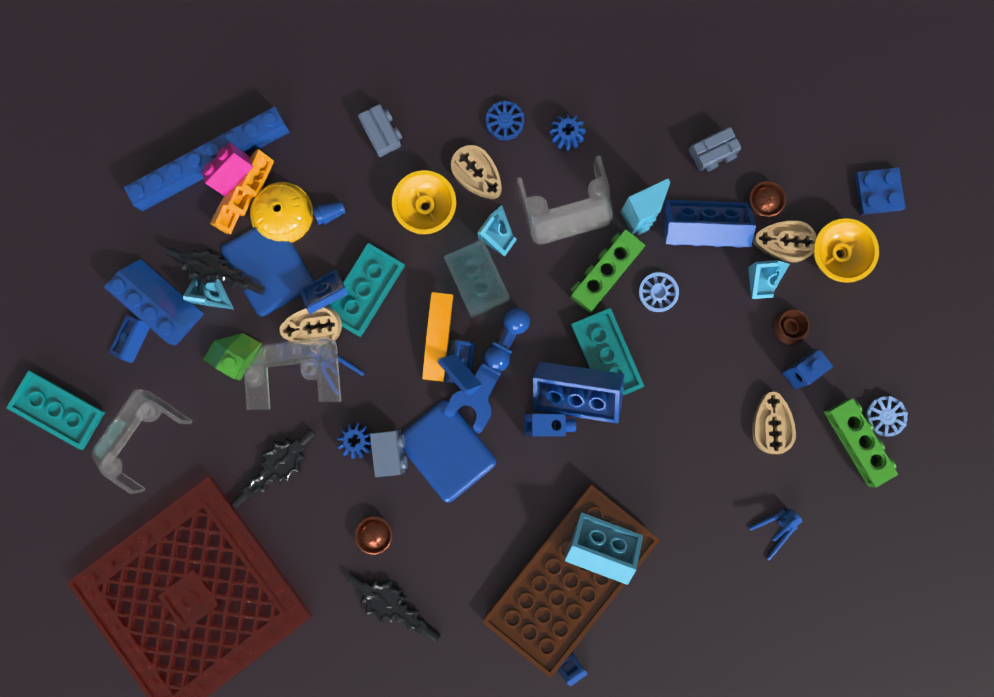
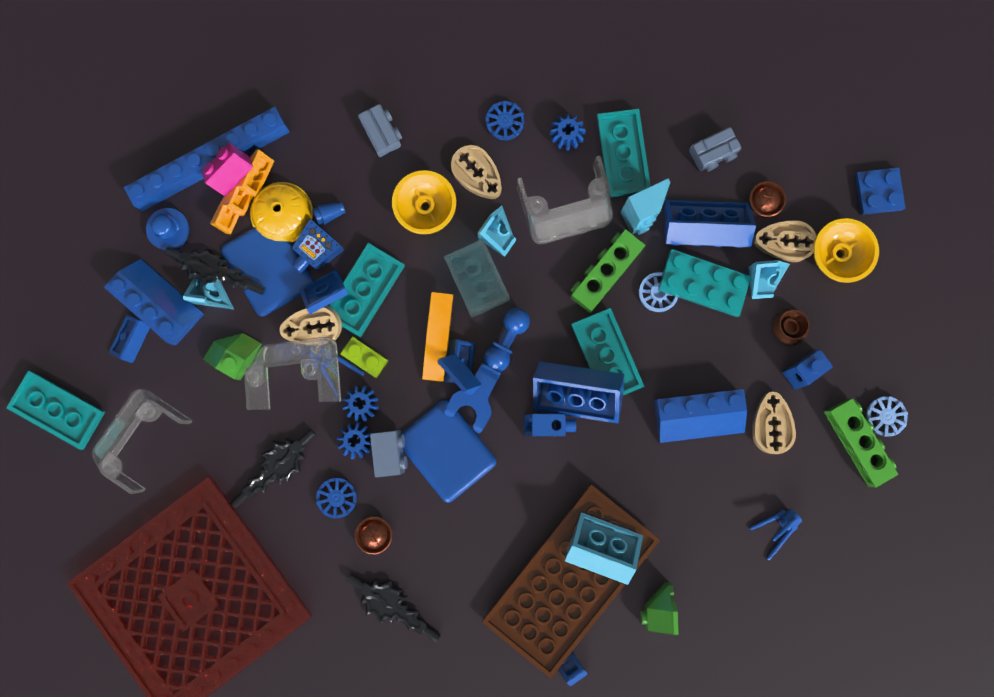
(167, 229): none -> blue plate
(315, 248): none -> blue torso
(336, 498): none -> blue wheel
(357, 410): none -> blue gear
(364, 357): none -> lime plate
(623, 152): none -> teal plate
(661, 612): none -> bright green slope
(701, 415): none -> blue slope
(704, 283): none -> teal plate

